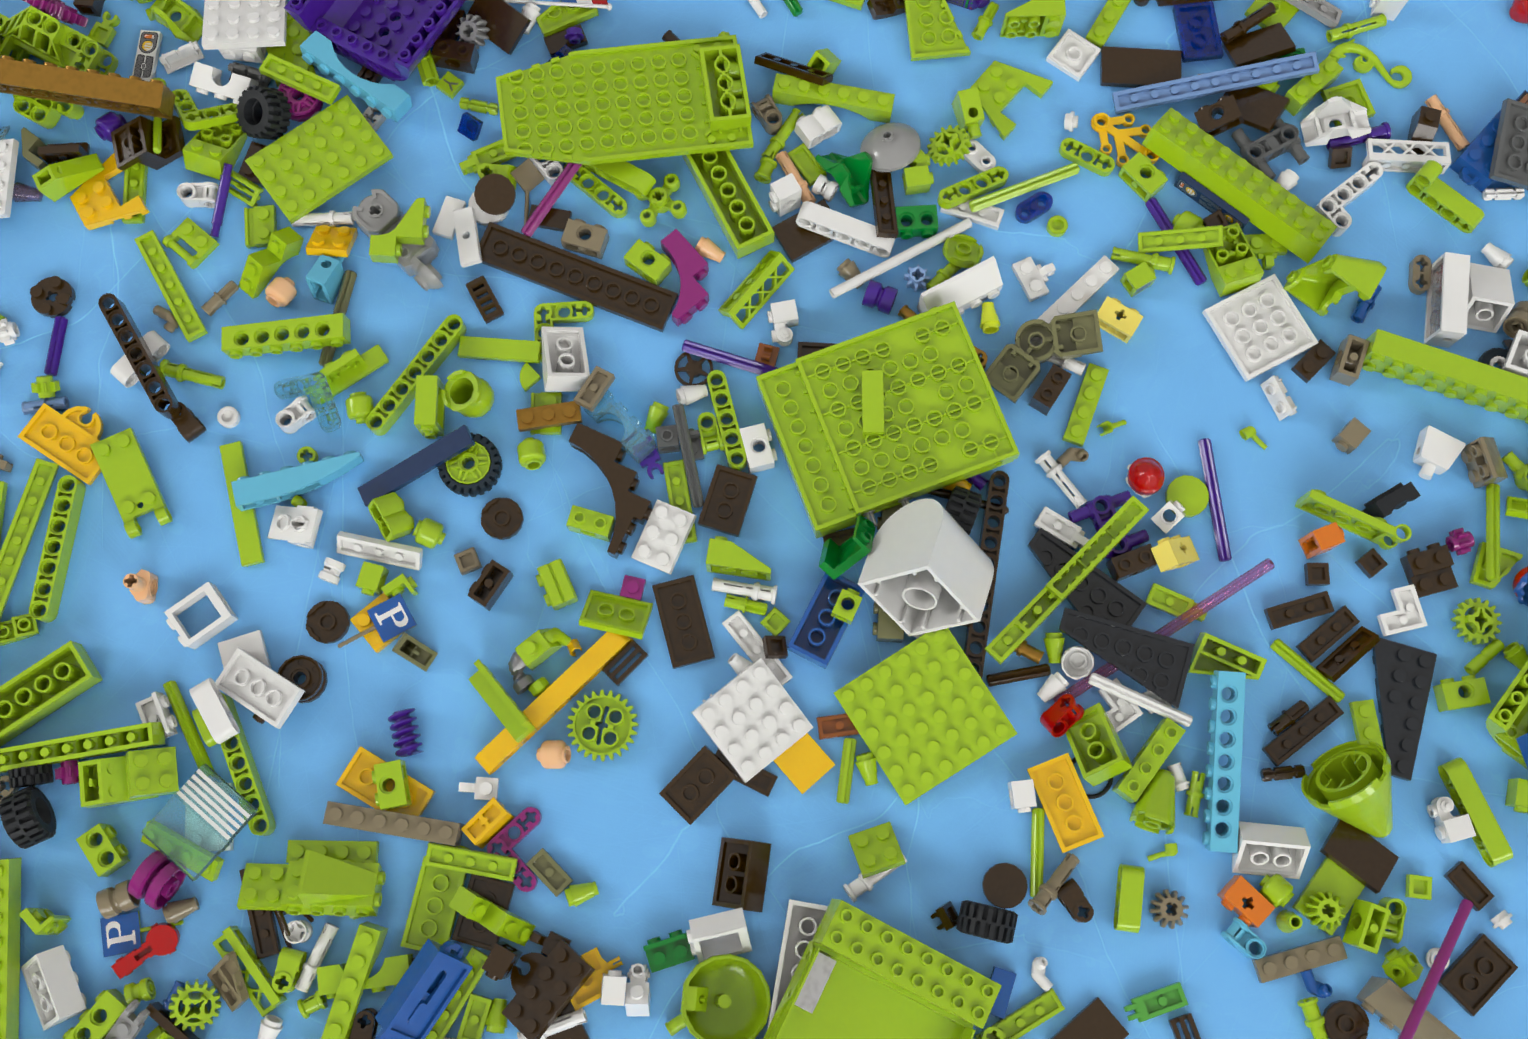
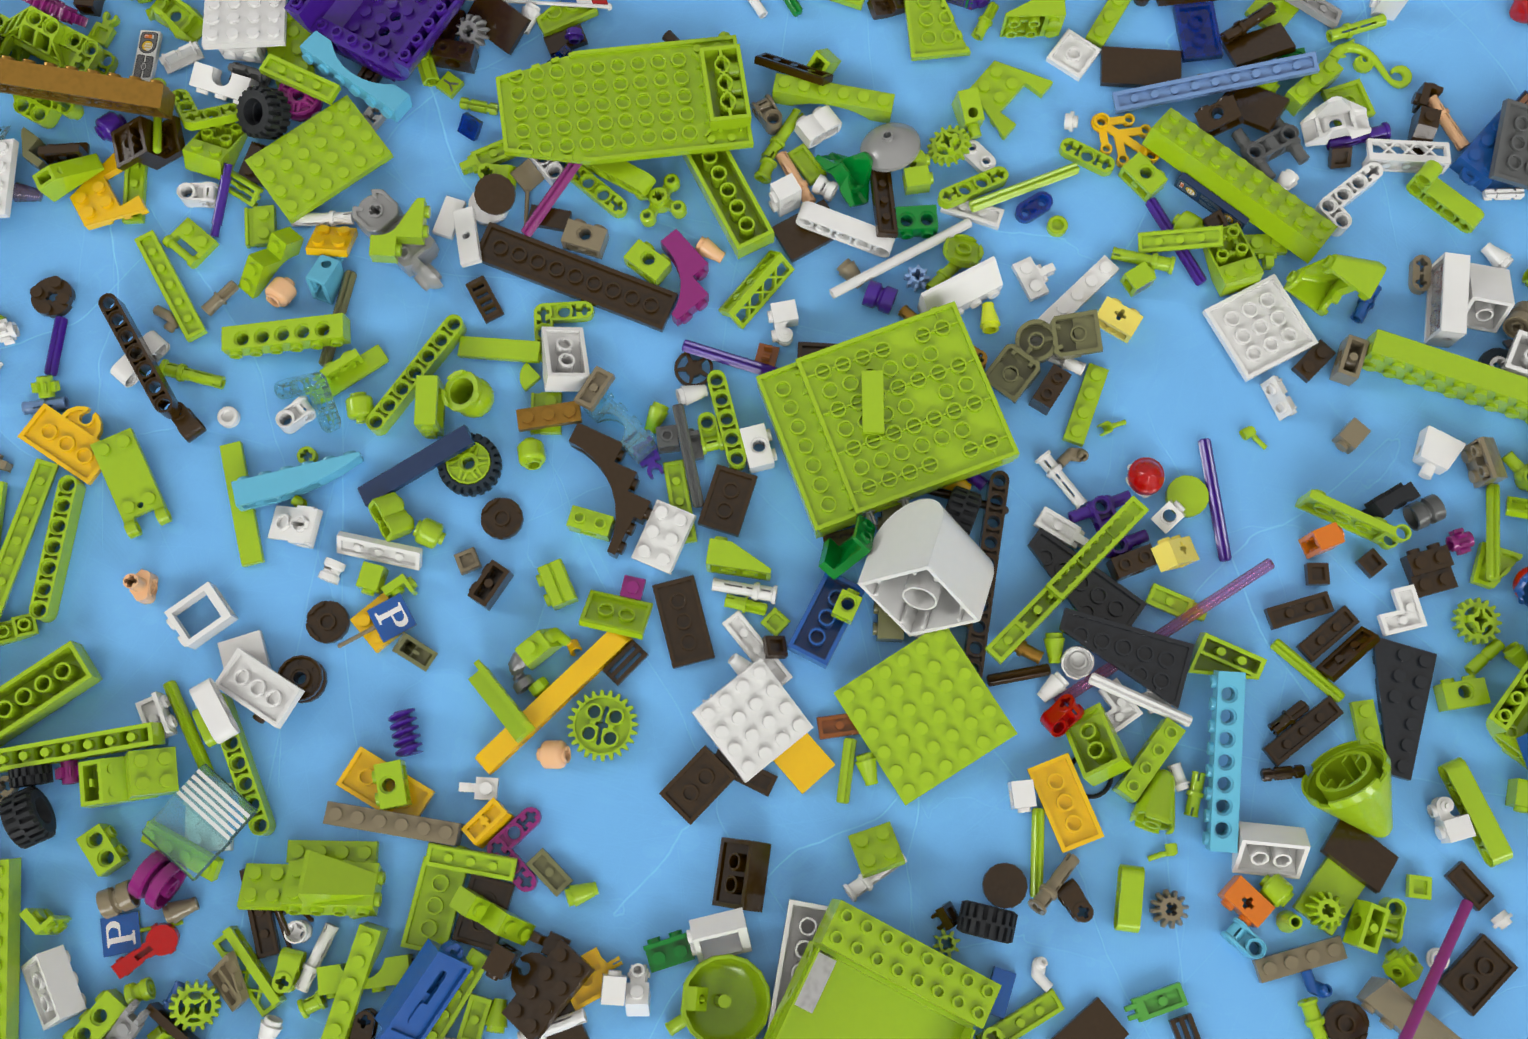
(952, 941): none -> lime gear
(1423, 94): none -> dark brown bracket
(1423, 513): none -> dark grey wheel

